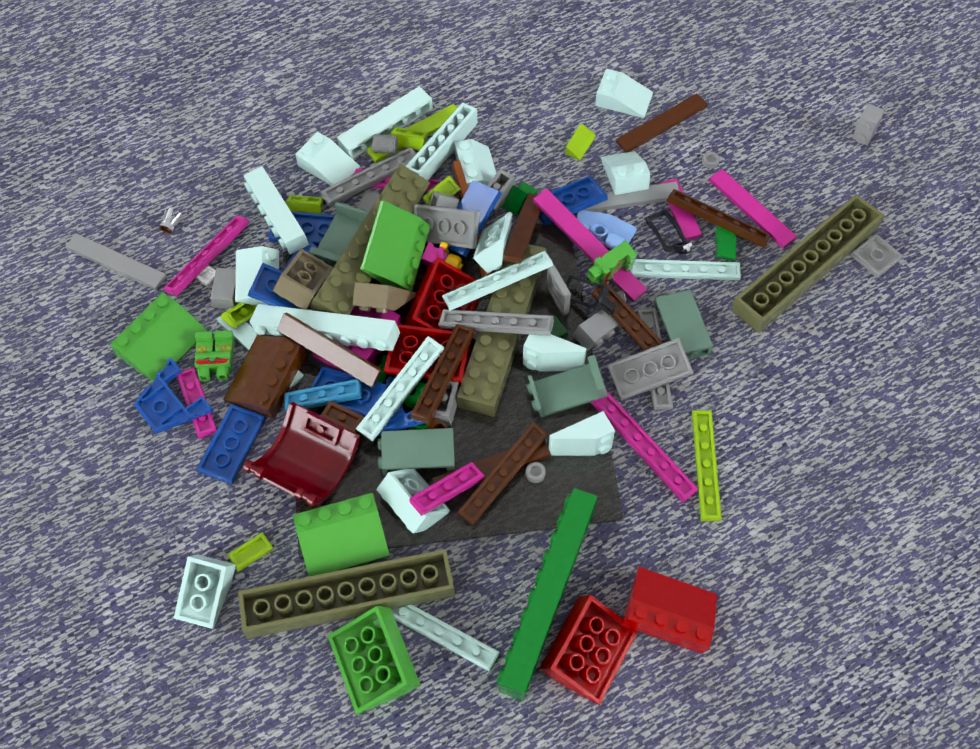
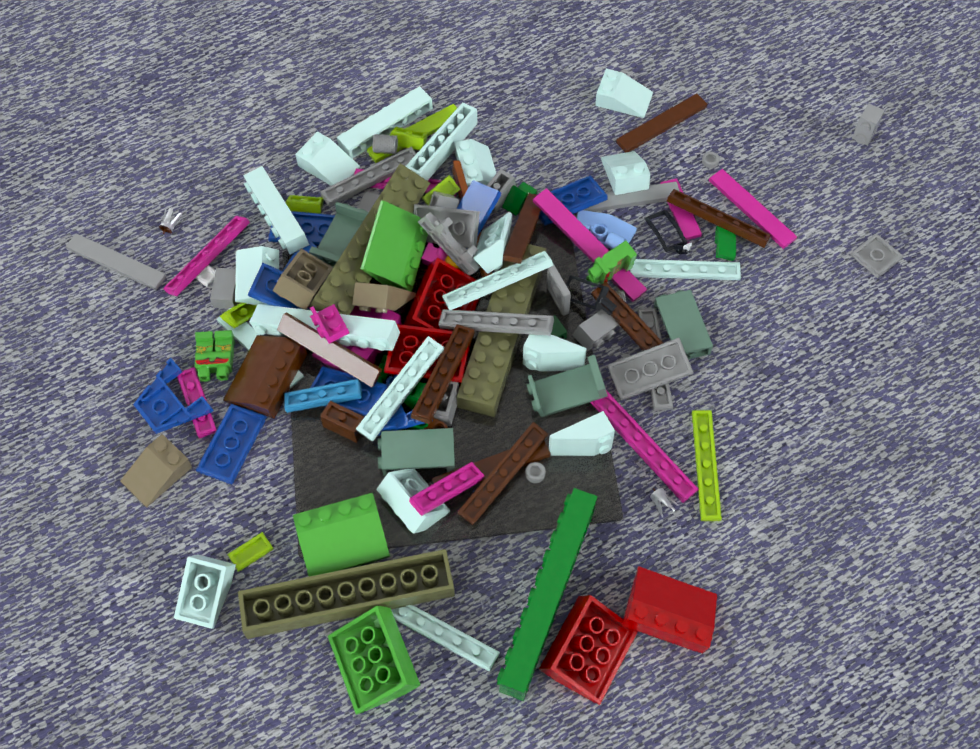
(155, 470): none -> dark tan slope
(157, 335): bright green slope -> none
(306, 456): dark red hinge -> none
(330, 323): none -> dark pink bracket
(441, 235): none -> light grey hinge
(579, 142): lime slope -> none
(660, 496): none -> flat silver piece
(807, 263): olive brick -> none

